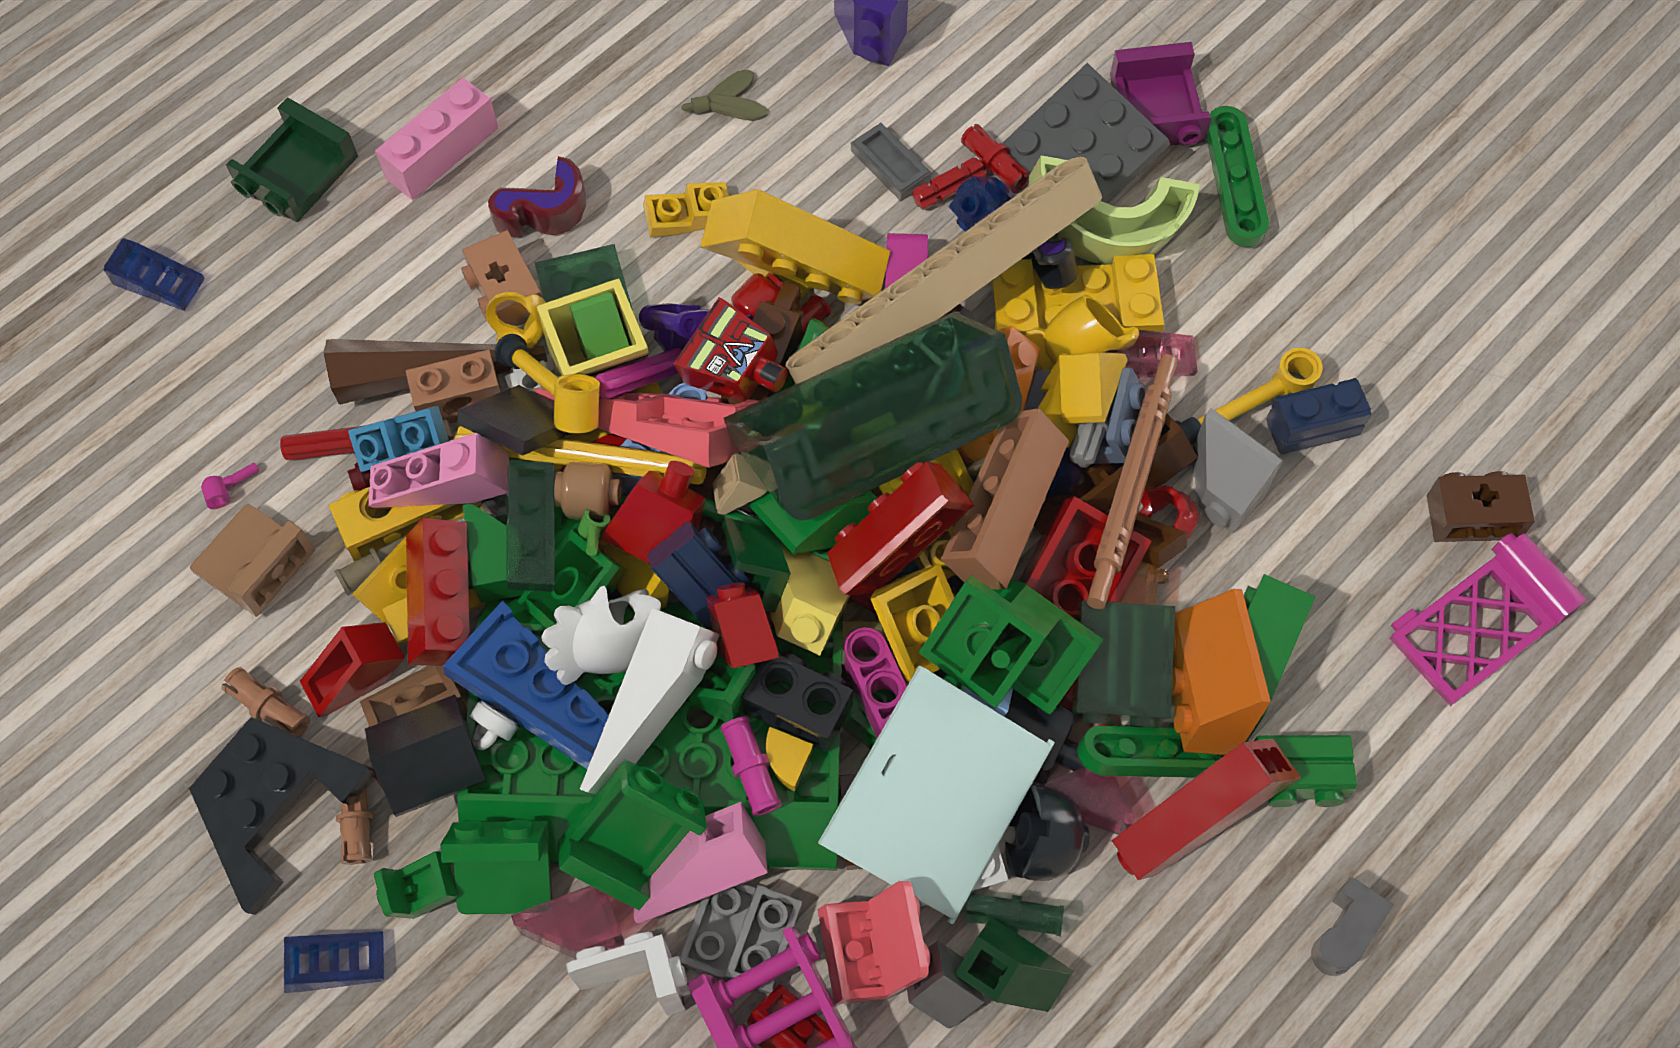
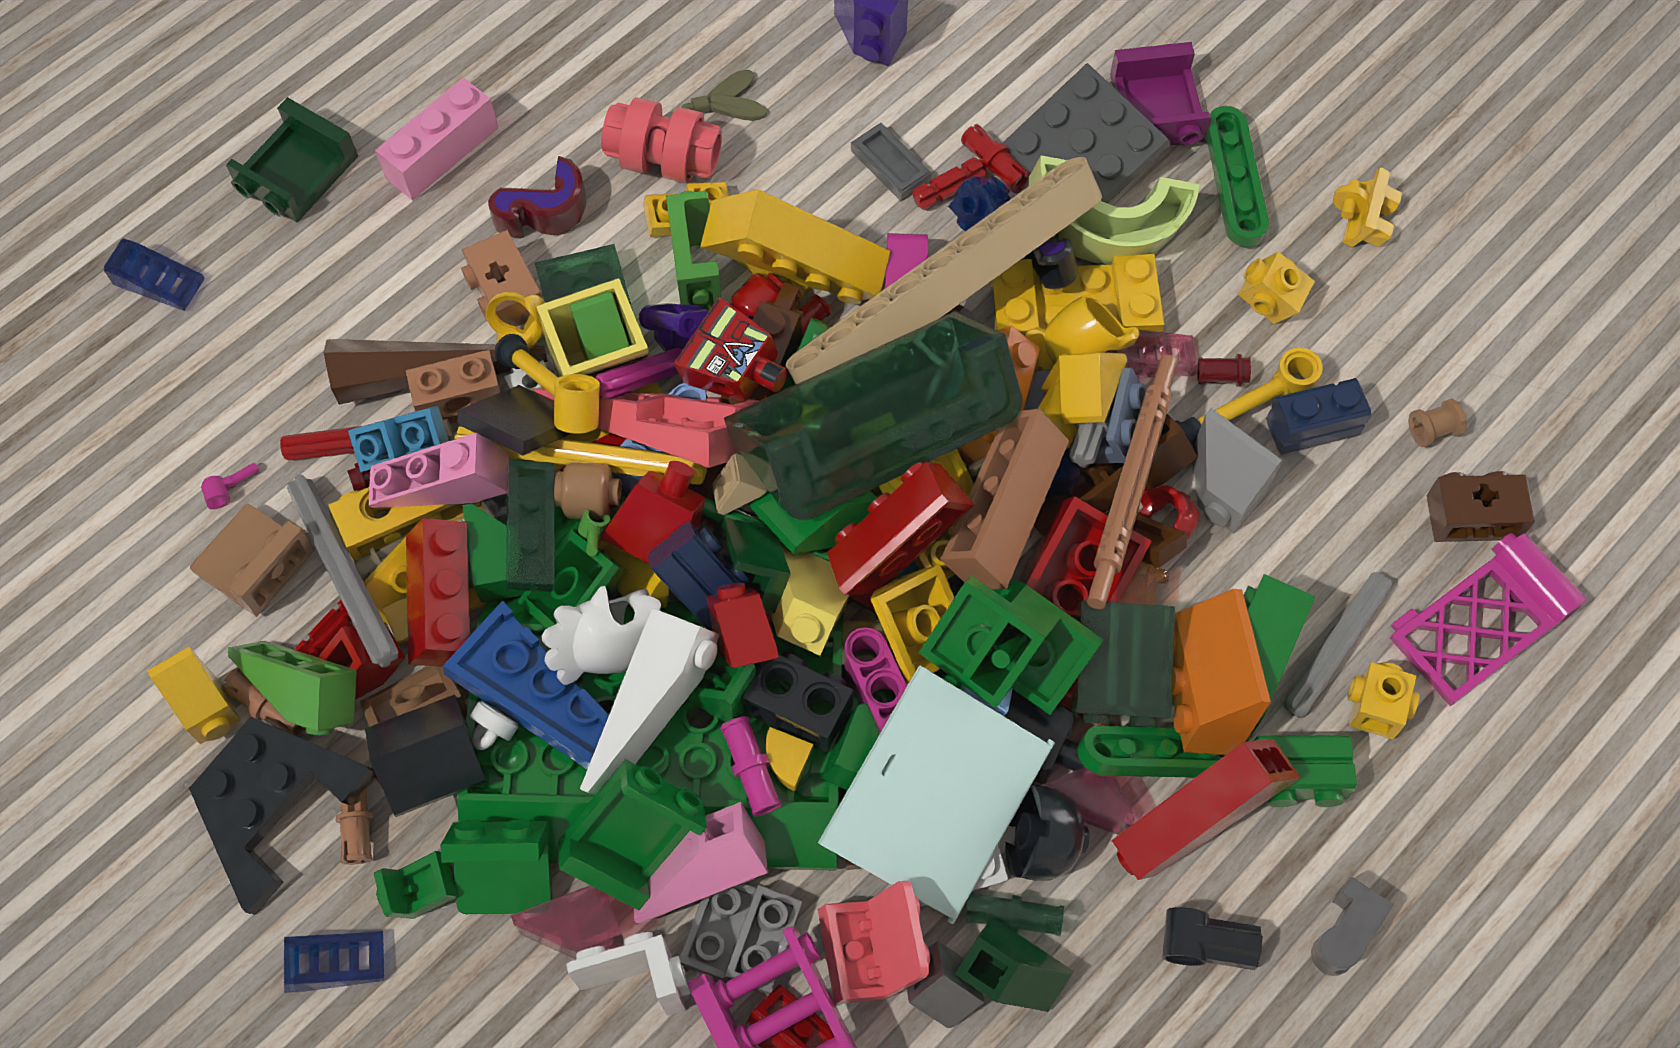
(194, 696): none -> yellow slope
(299, 685): none -> bright green slope
(325, 631): none -> red axle
(343, 572): none -> light grey axle
(642, 136): none -> coral piece
(687, 218): none -> bright green panel
(851, 747): none -> green slope
(1196, 939): none -> black piece
(1224, 370): none -> dark red pin
(1275, 287): none -> yellow brick
(1337, 645): none -> light grey axle
(1362, 205): none -> yellow hips
(1382, 699): none -> yellow brick
(1437, 422): none -> medium nougat bush

